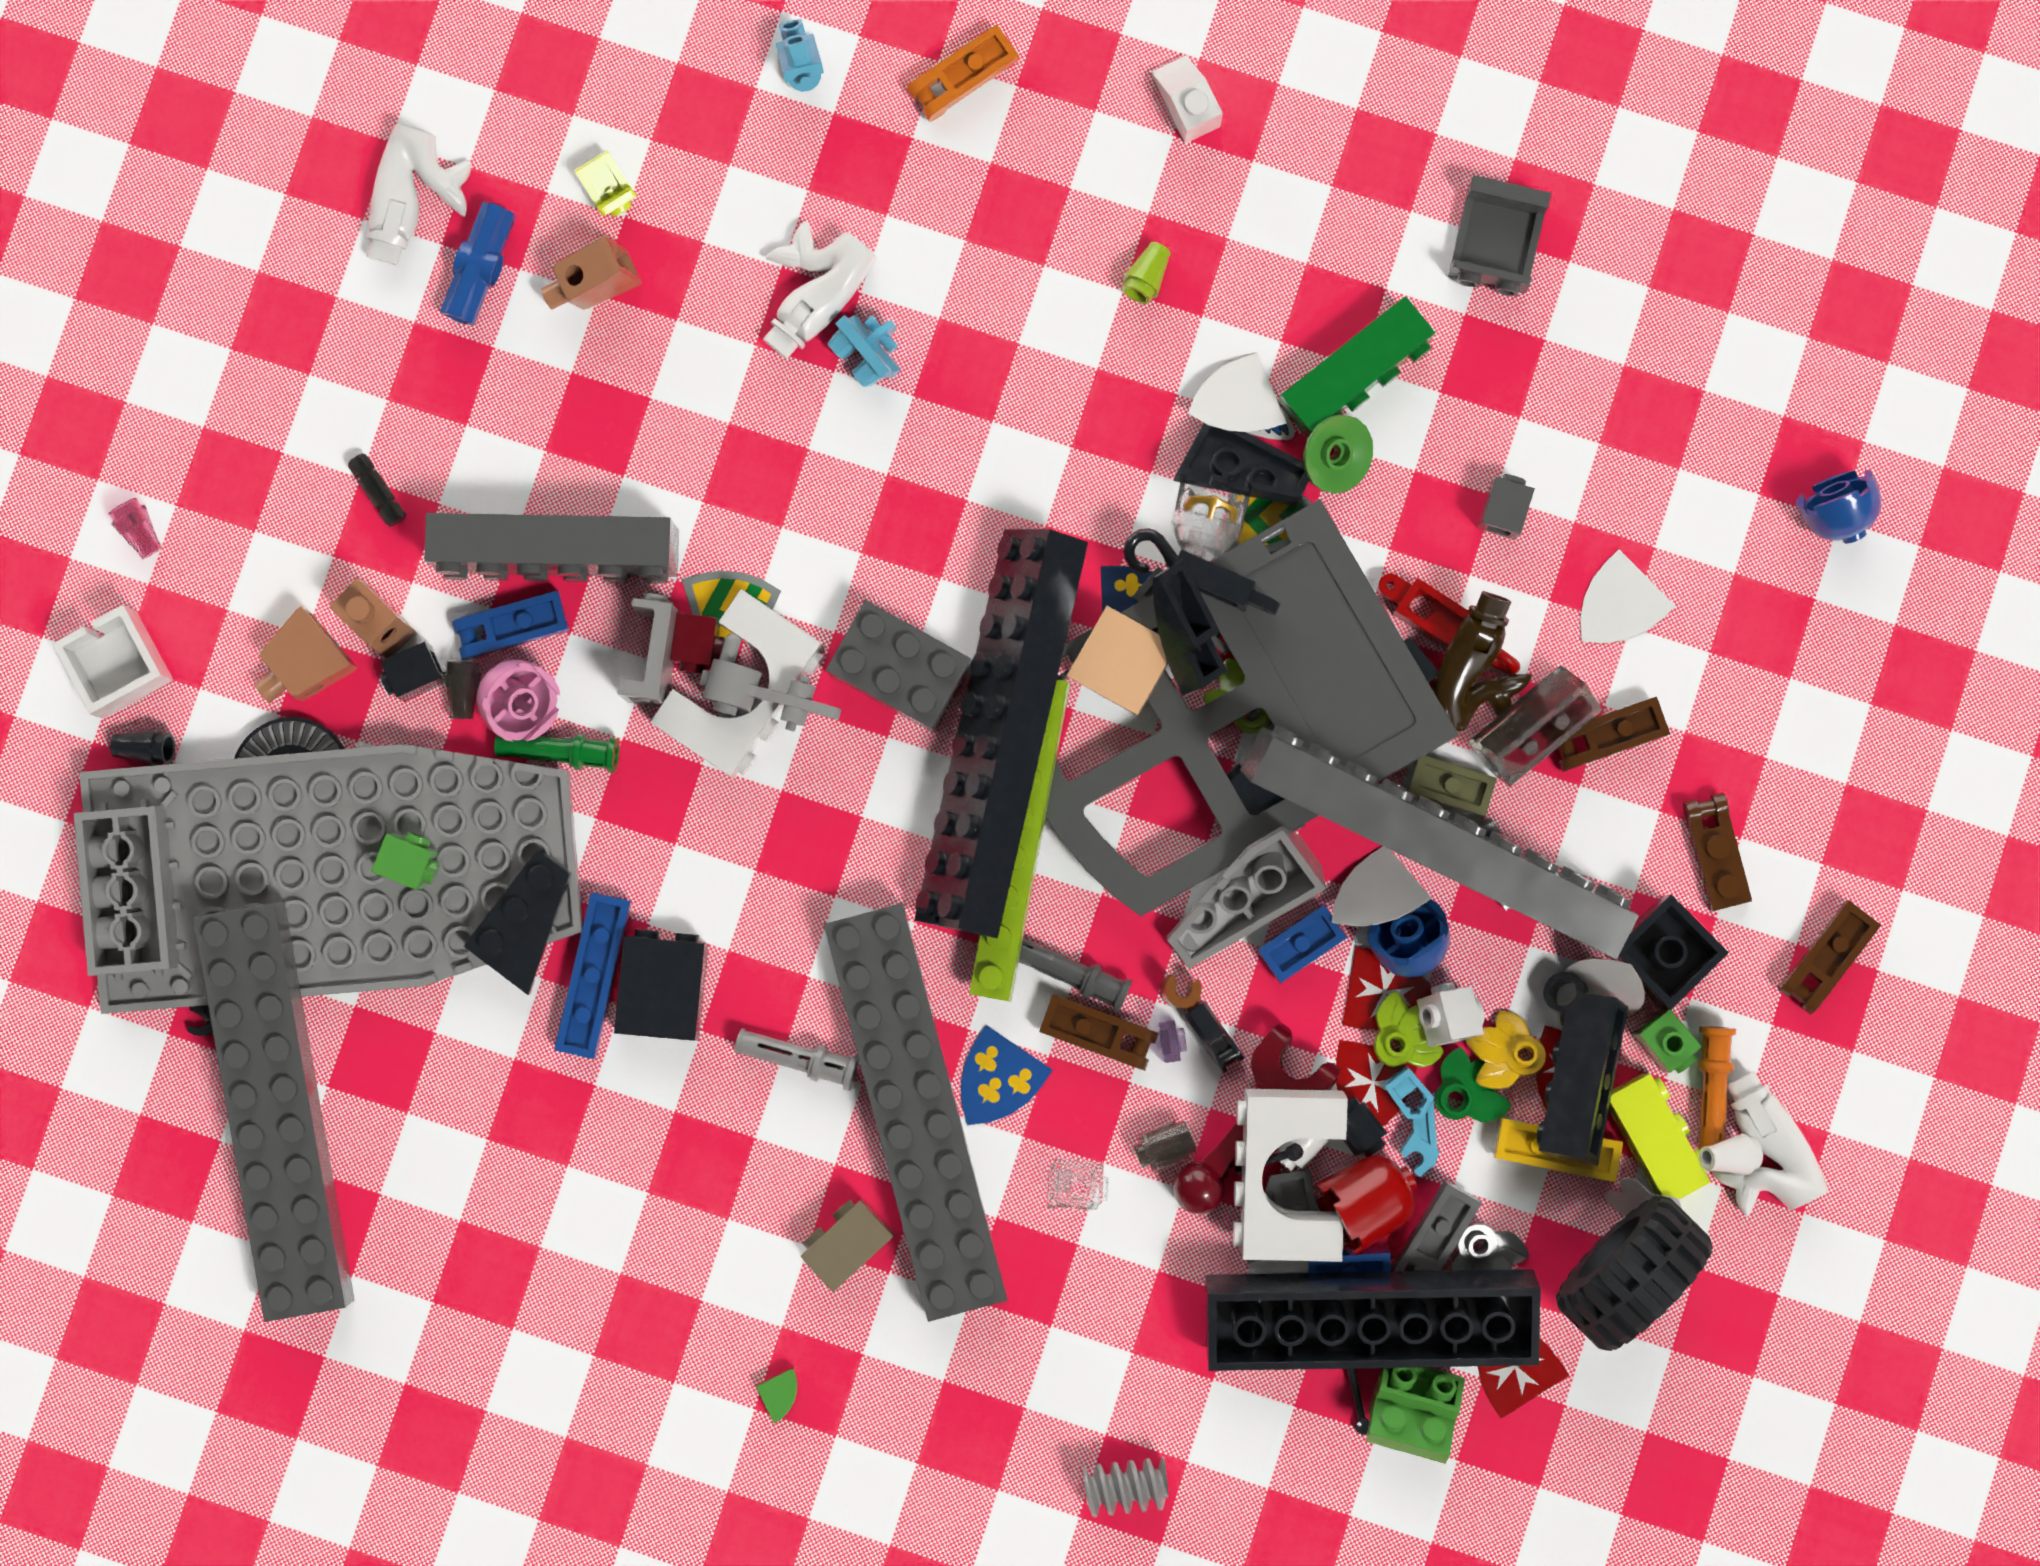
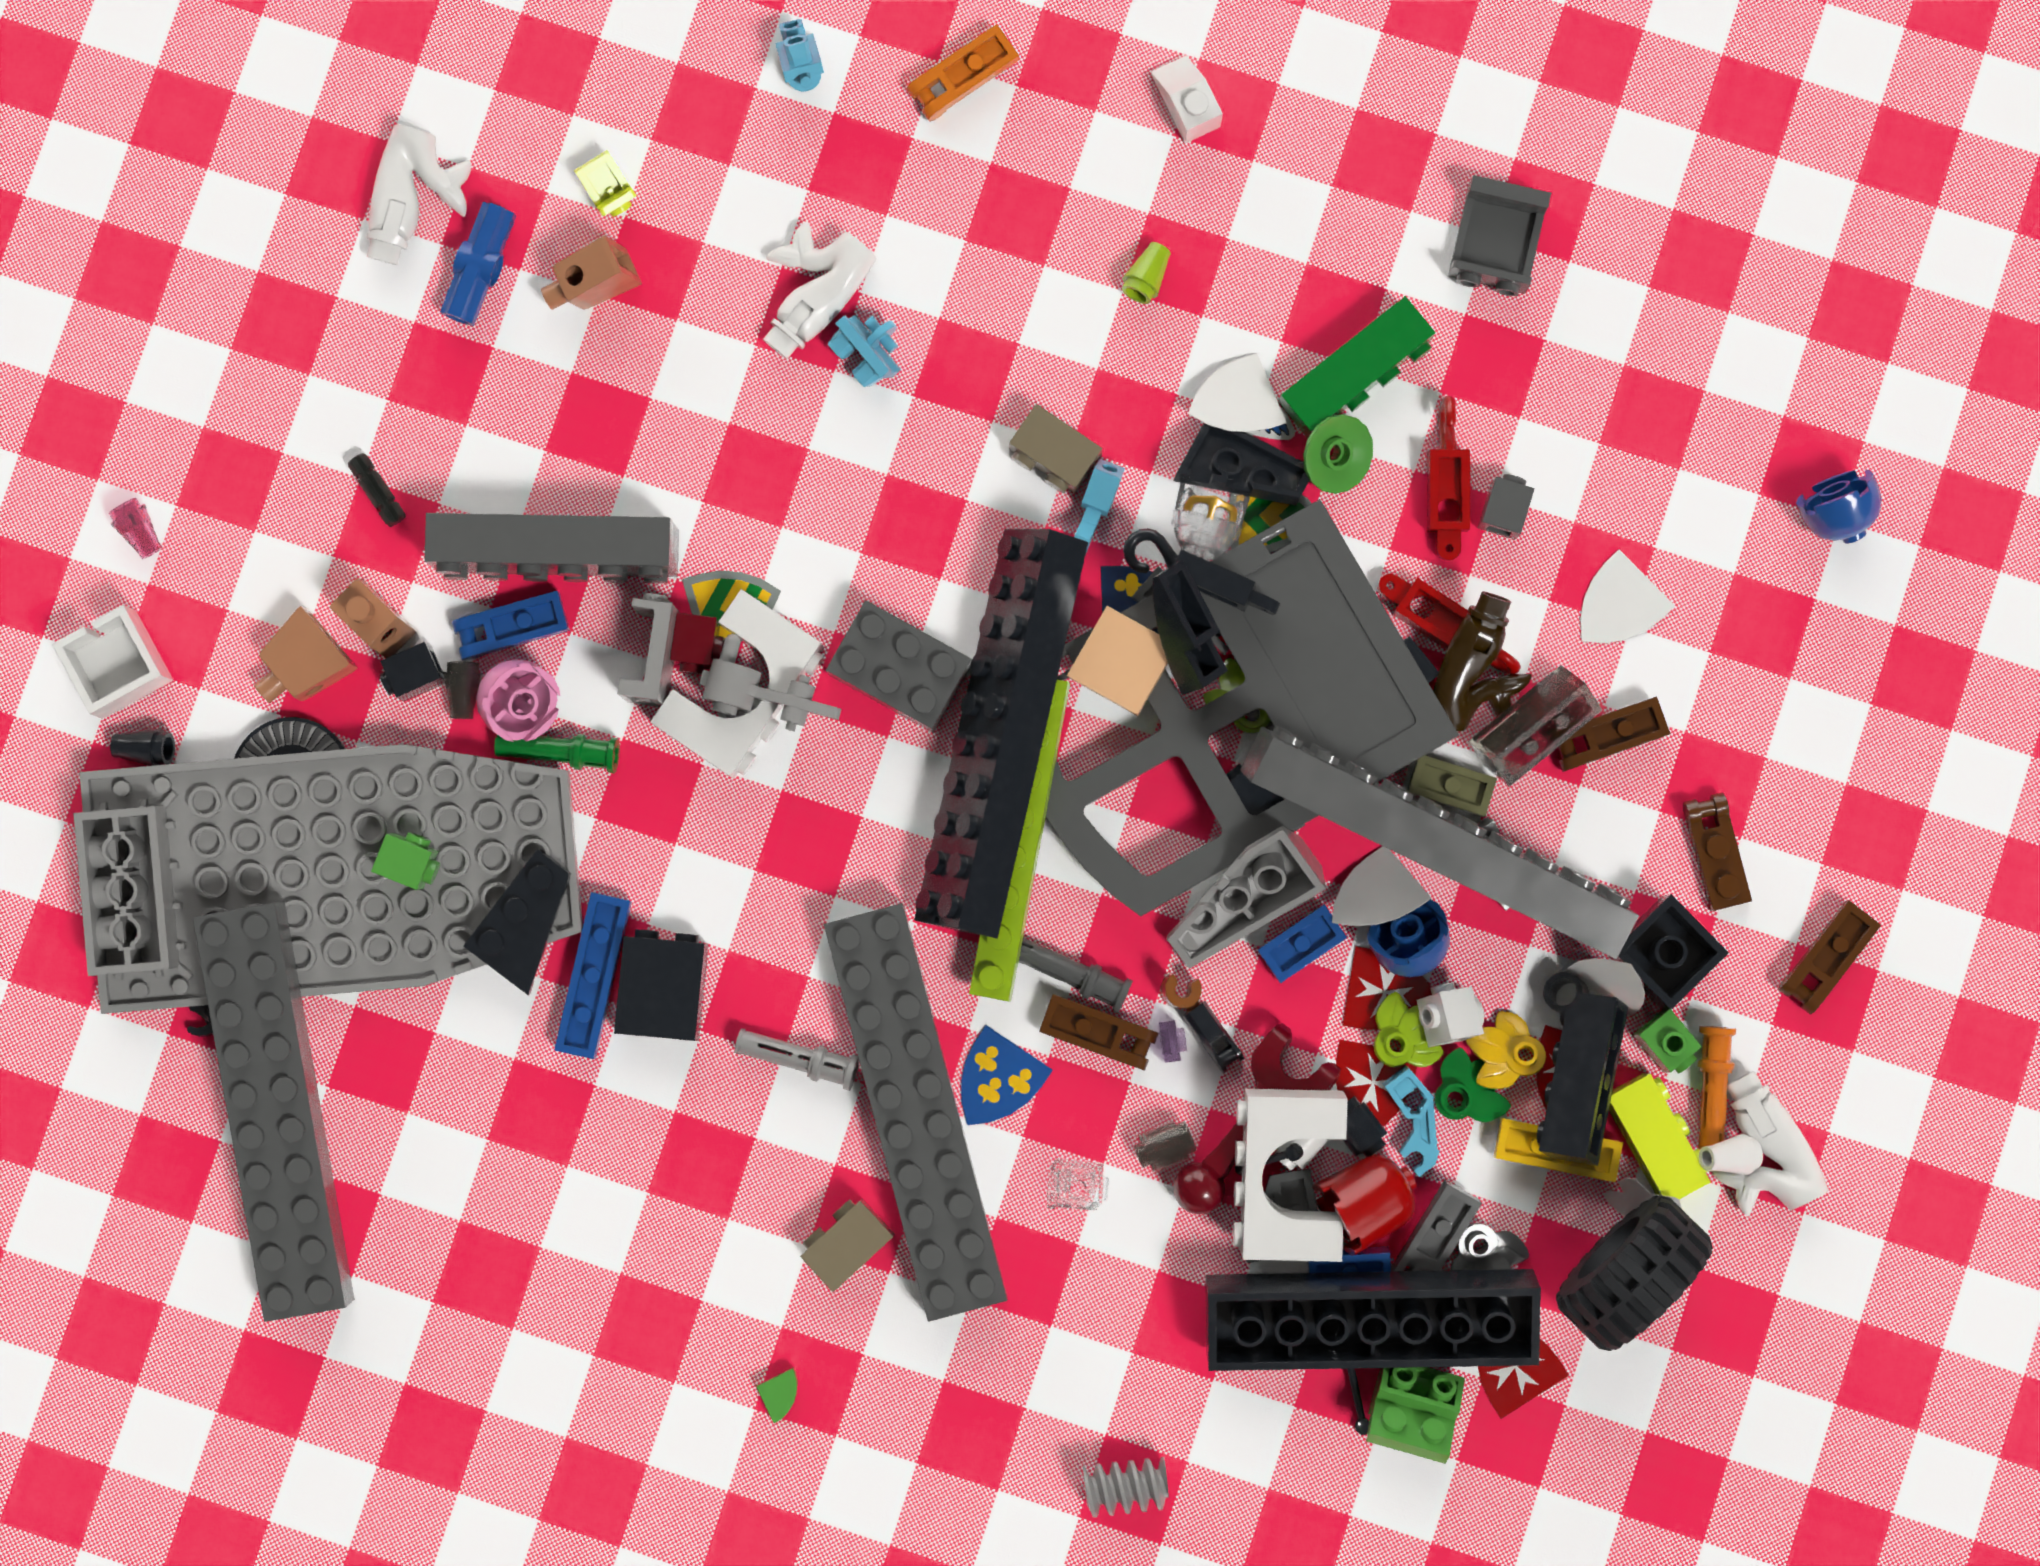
(1054, 449): none -> dark tan brick
(1098, 497): none -> medium azure piece
(1448, 479): none -> red piece

